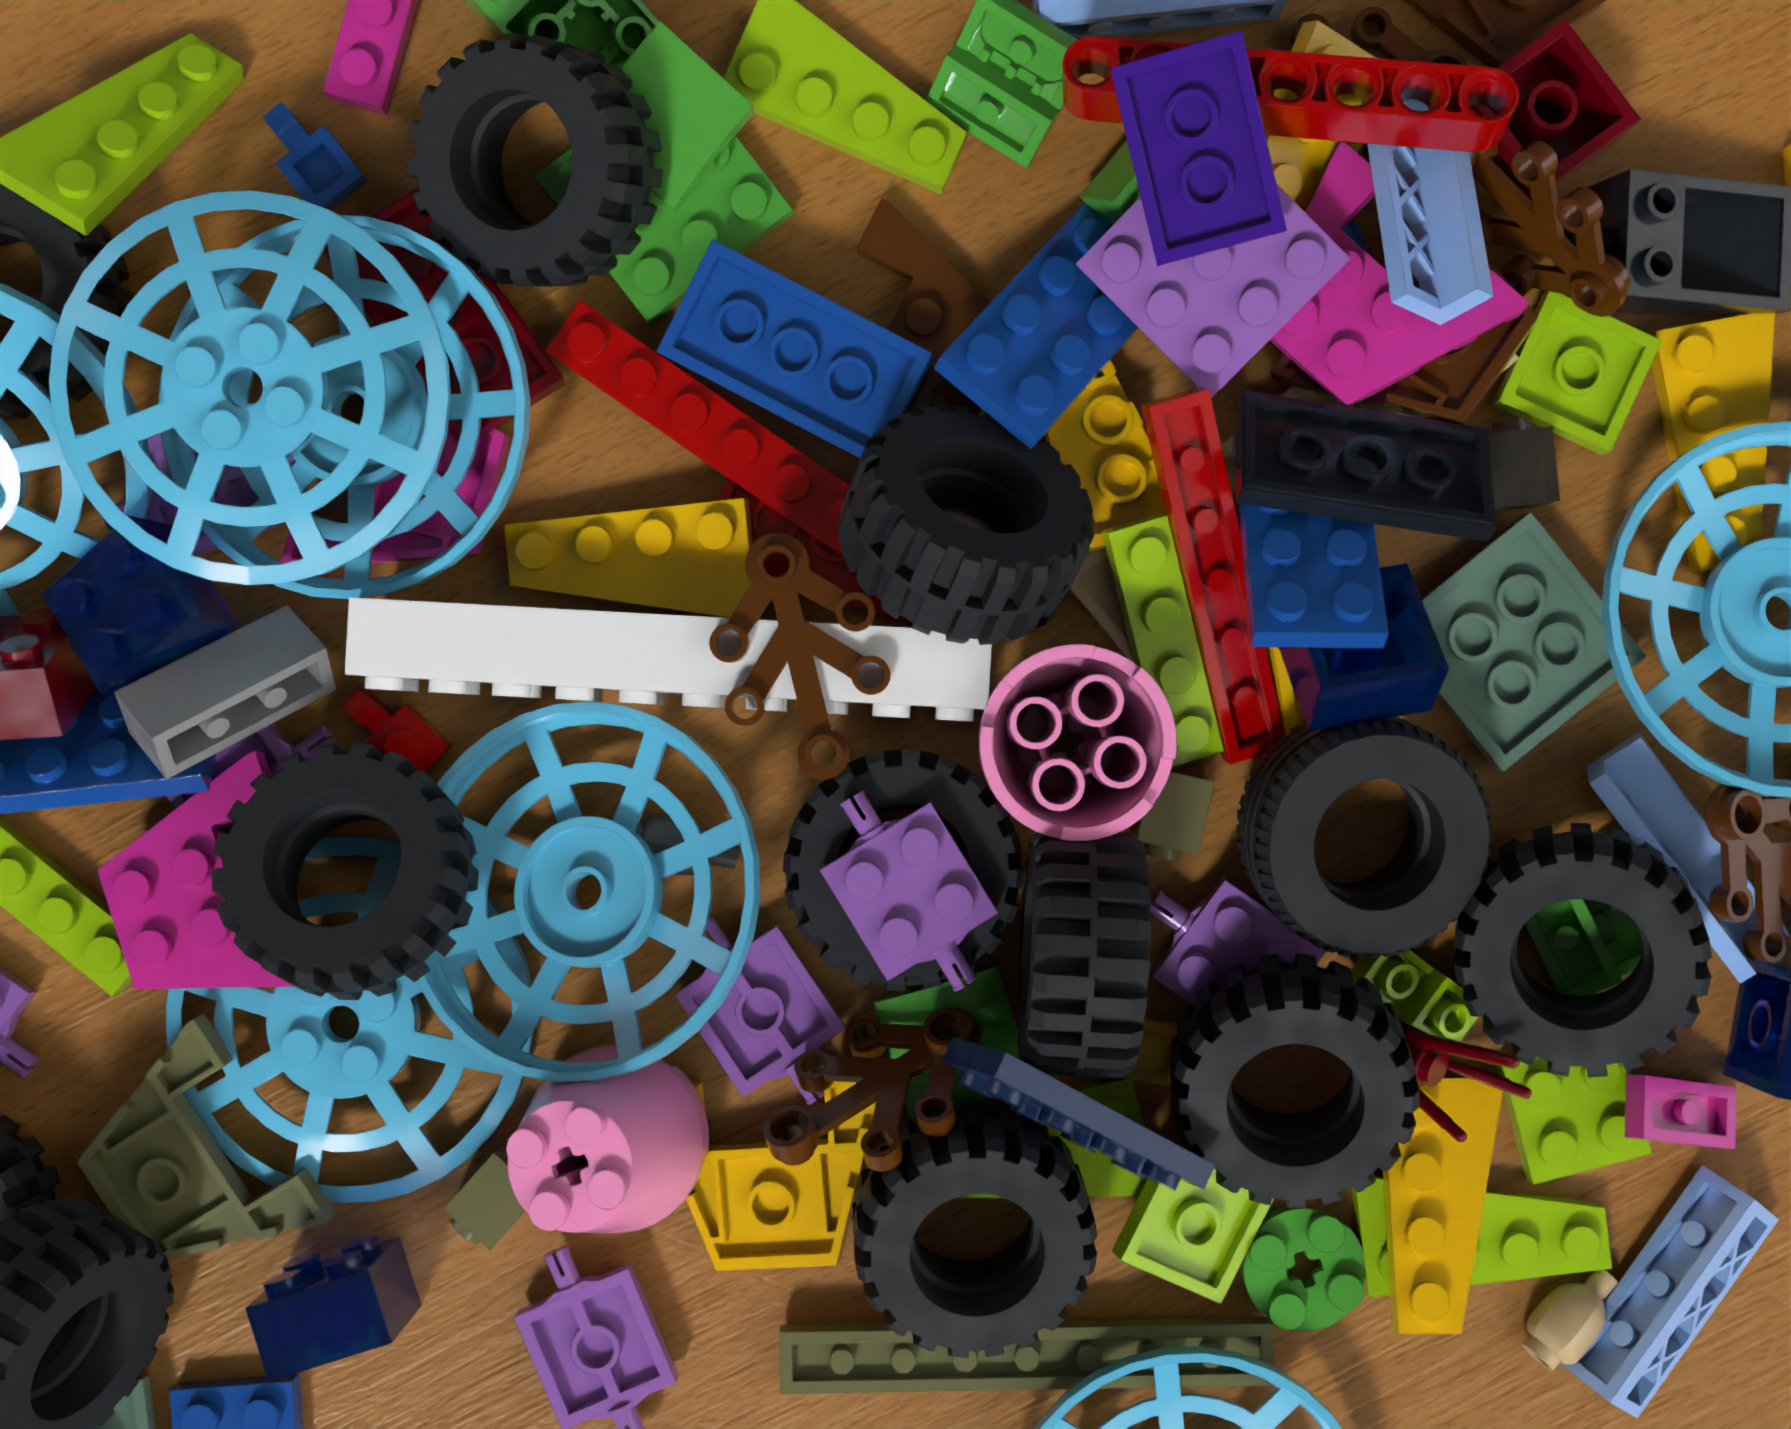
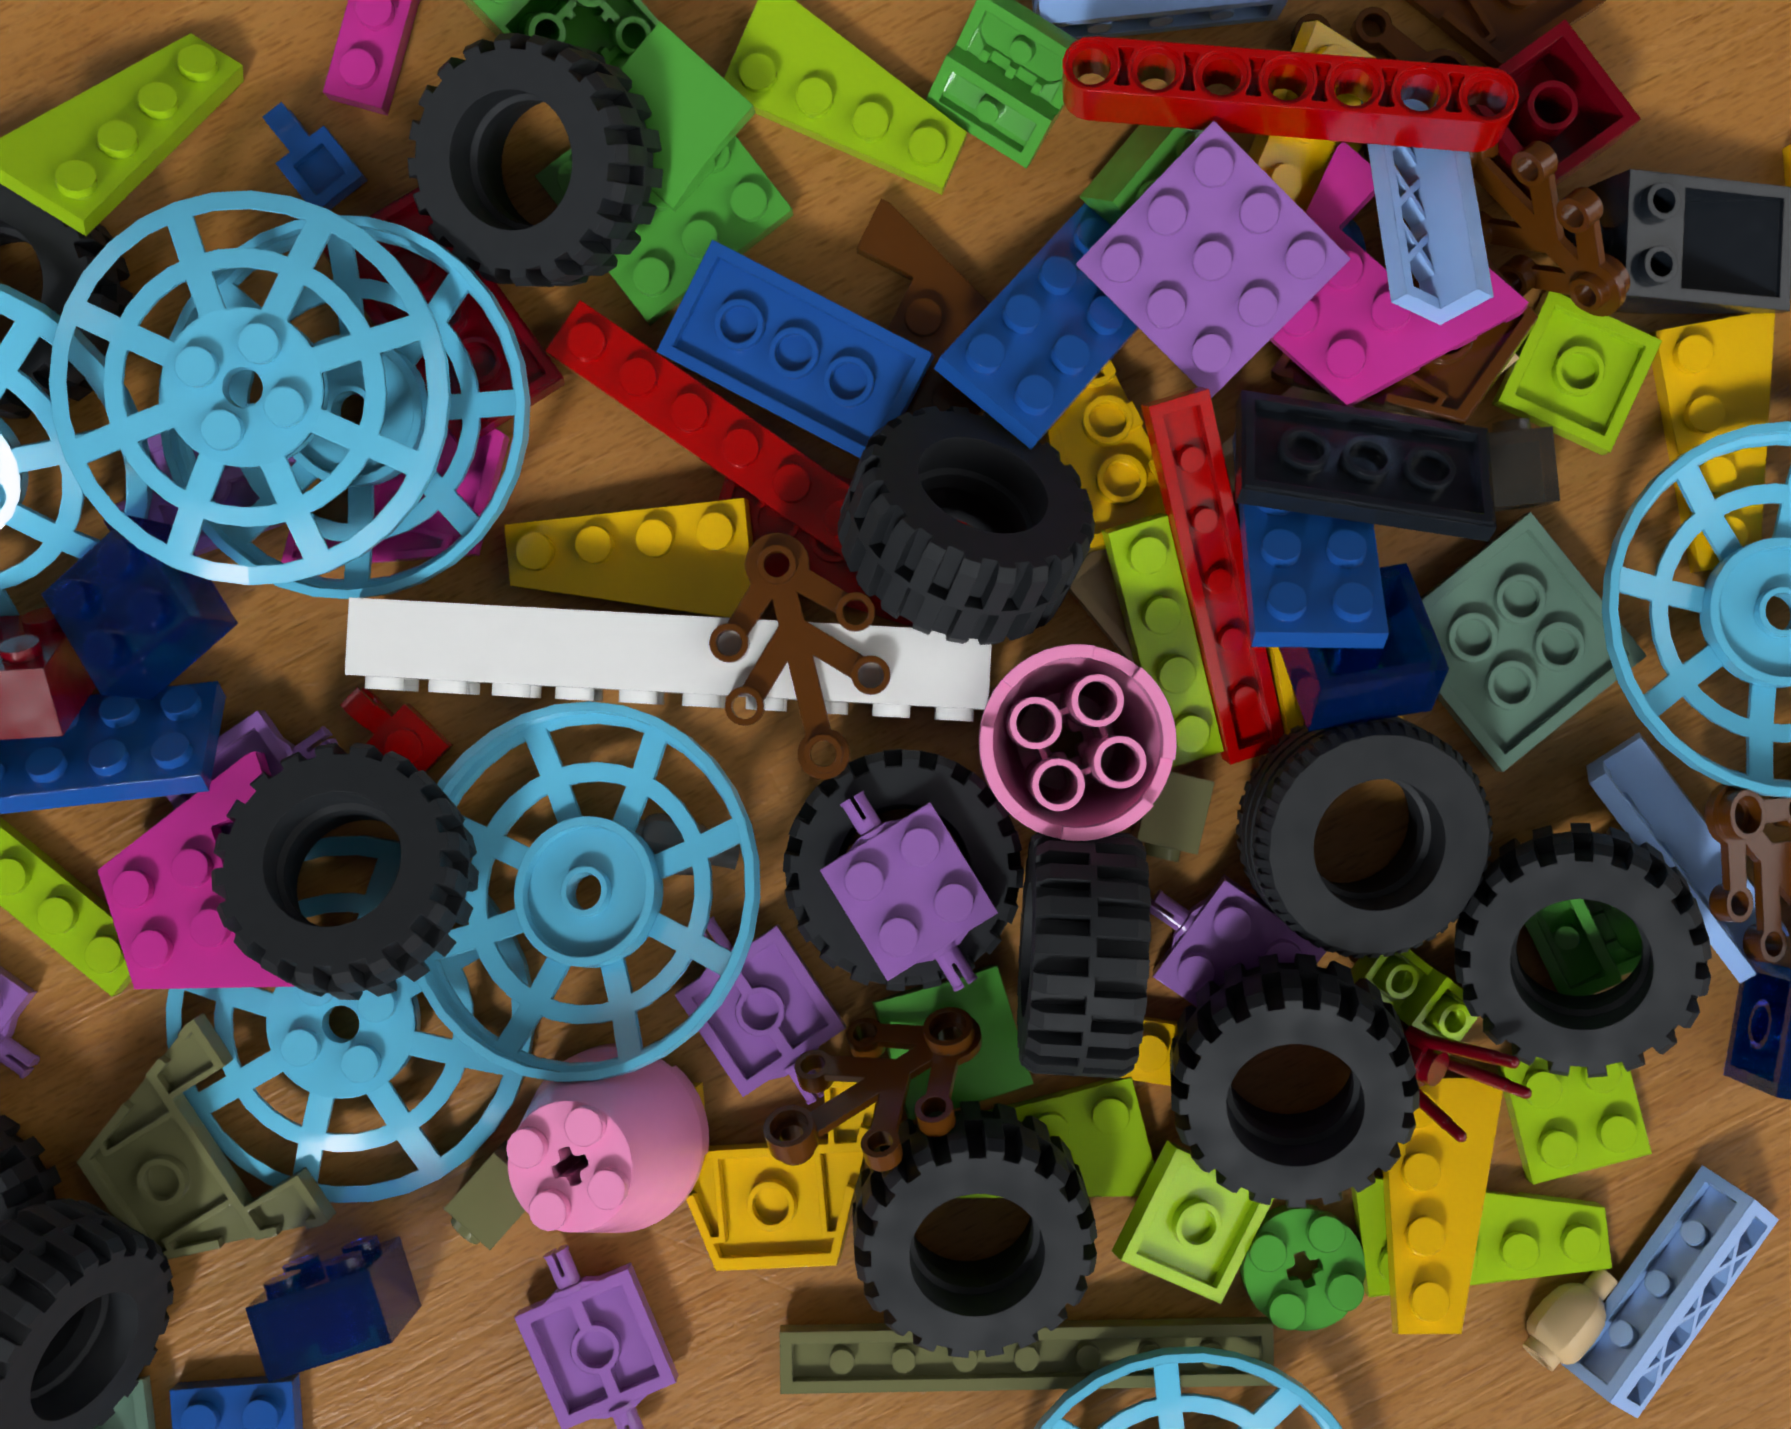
(226, 691): light grey brick -> none
(1076, 1116): dark blue plate -> none
(1199, 148): dark purple plate -> none
(1680, 1111): dark pink plate -> none

